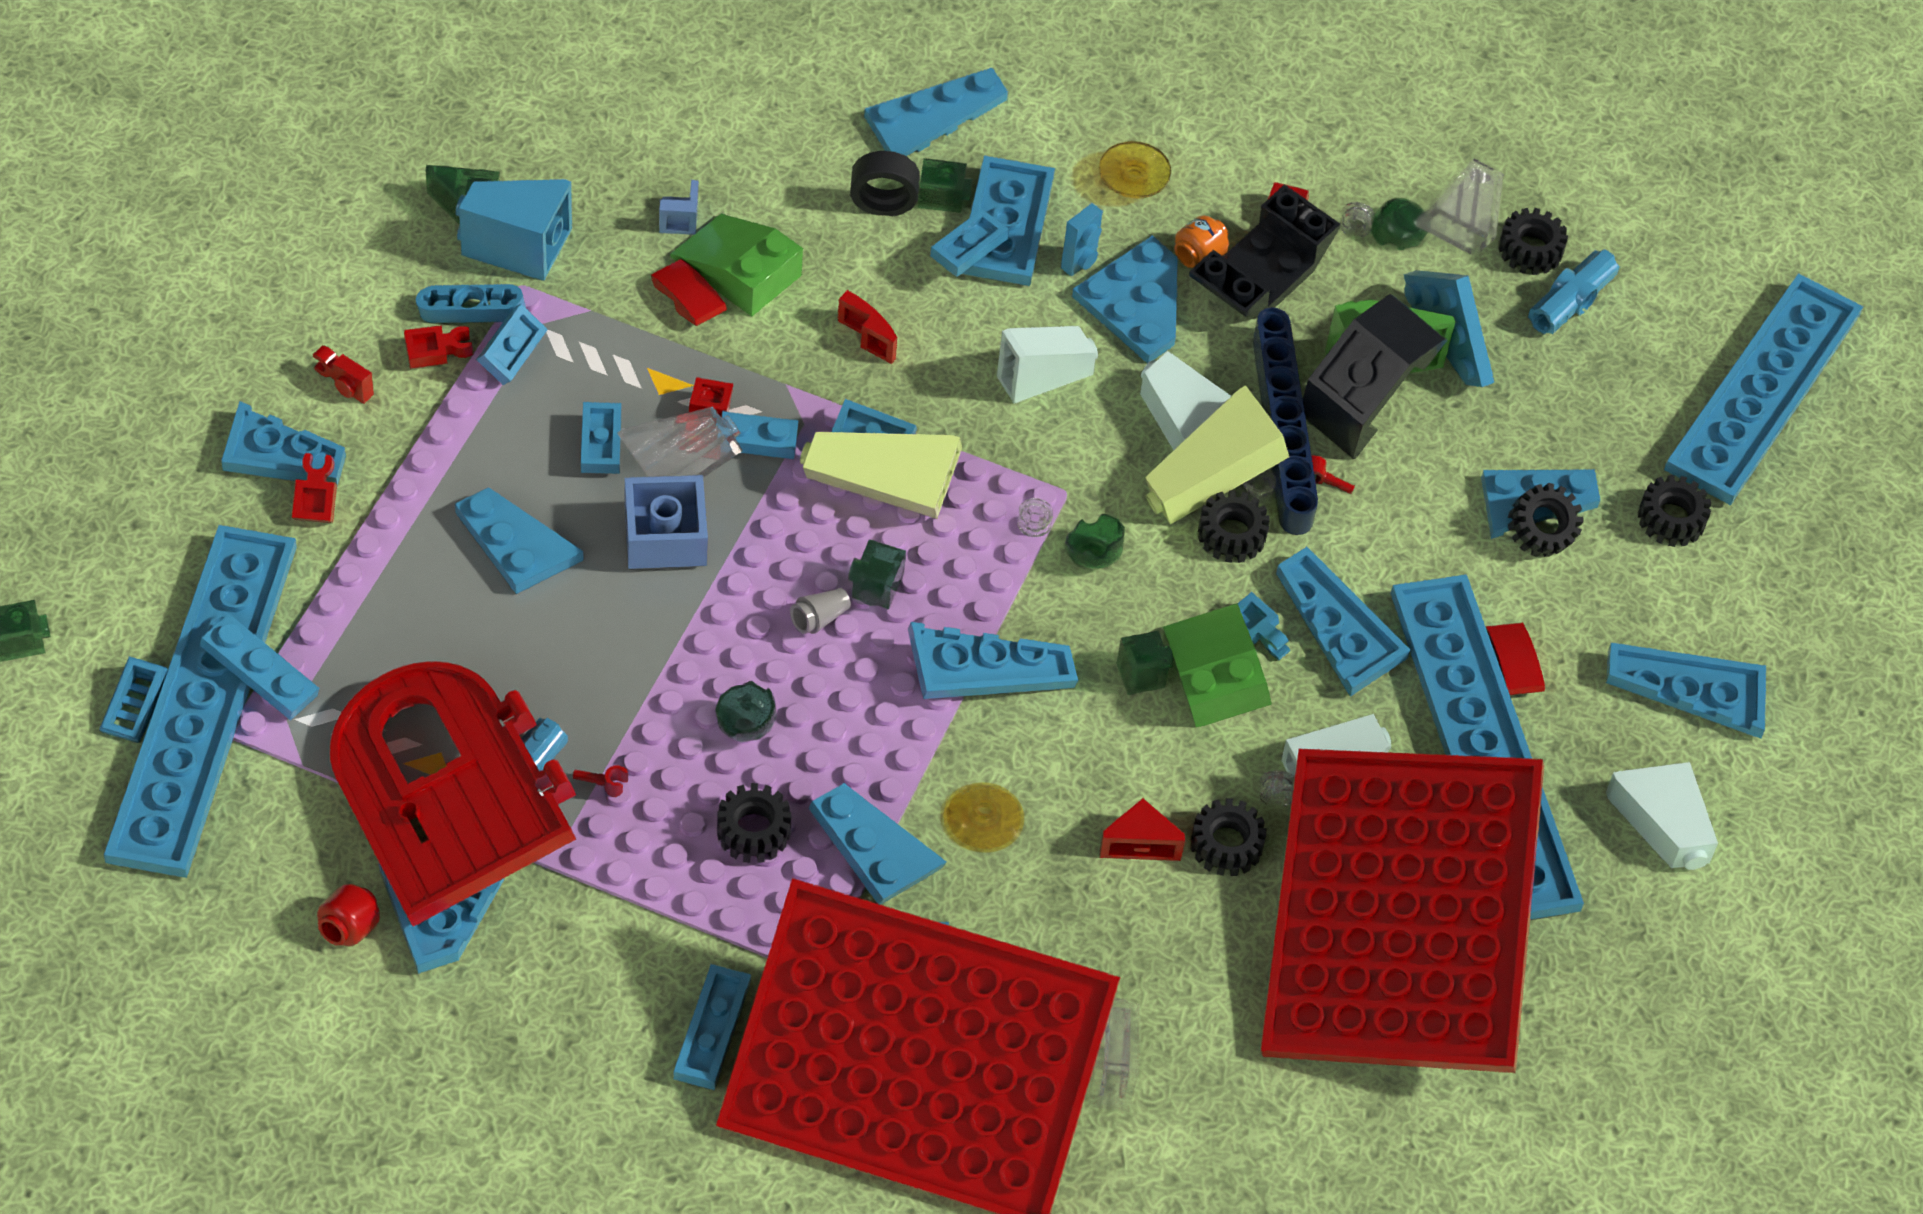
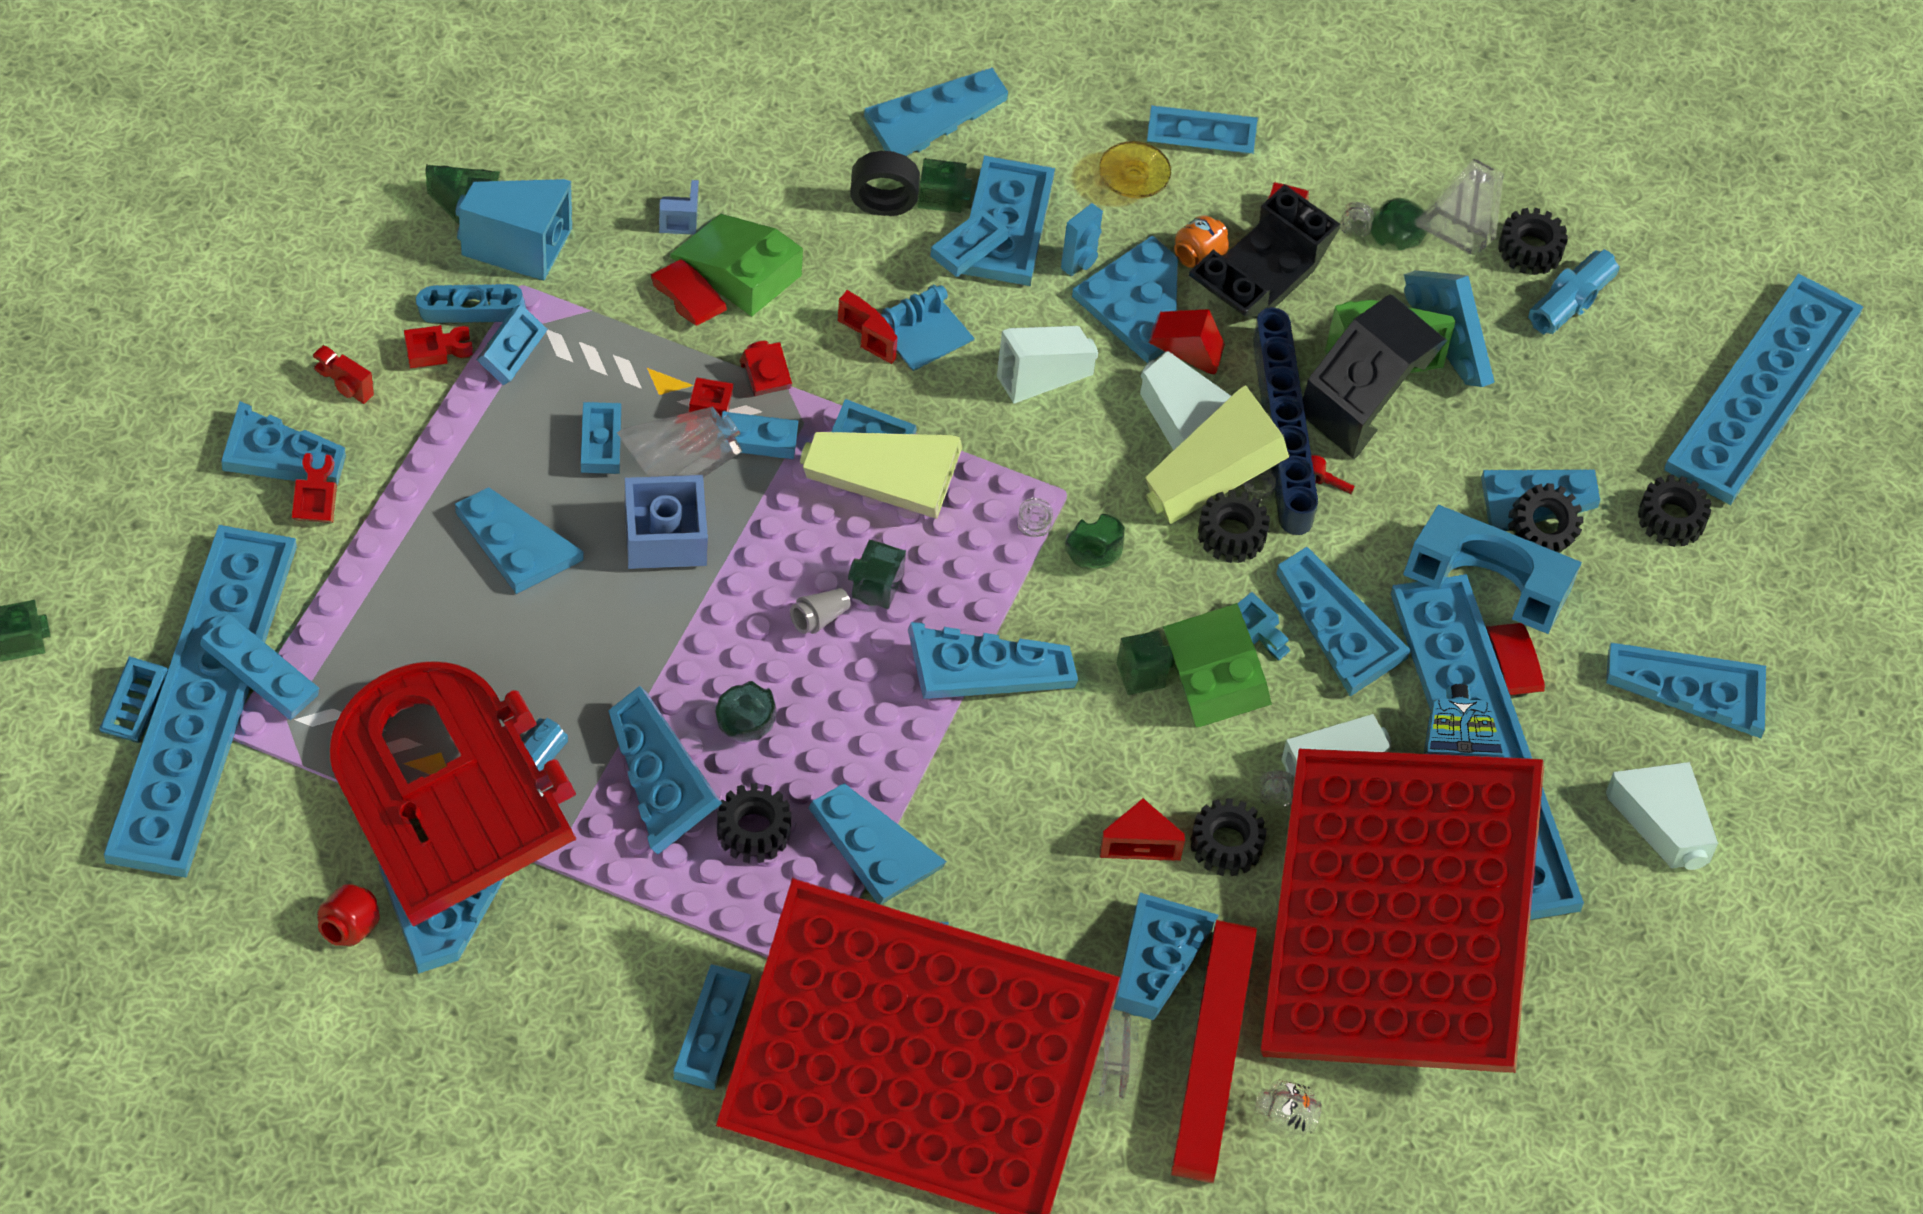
(613, 773): red hand -> none
(665, 778): none -> dark azure wing
(766, 367): none -> red bracket
(926, 327): none -> dark azure hinge
(983, 830): clear yellow dish -> none
(1159, 952): none -> dark azure wing
(1190, 337): none -> red slope
(1202, 129): none -> dark azure plate
(1214, 1052): none -> red beam
(1288, 1109): none -> clear head
(1459, 540): none -> dark azure arch
(1462, 726): none -> torso

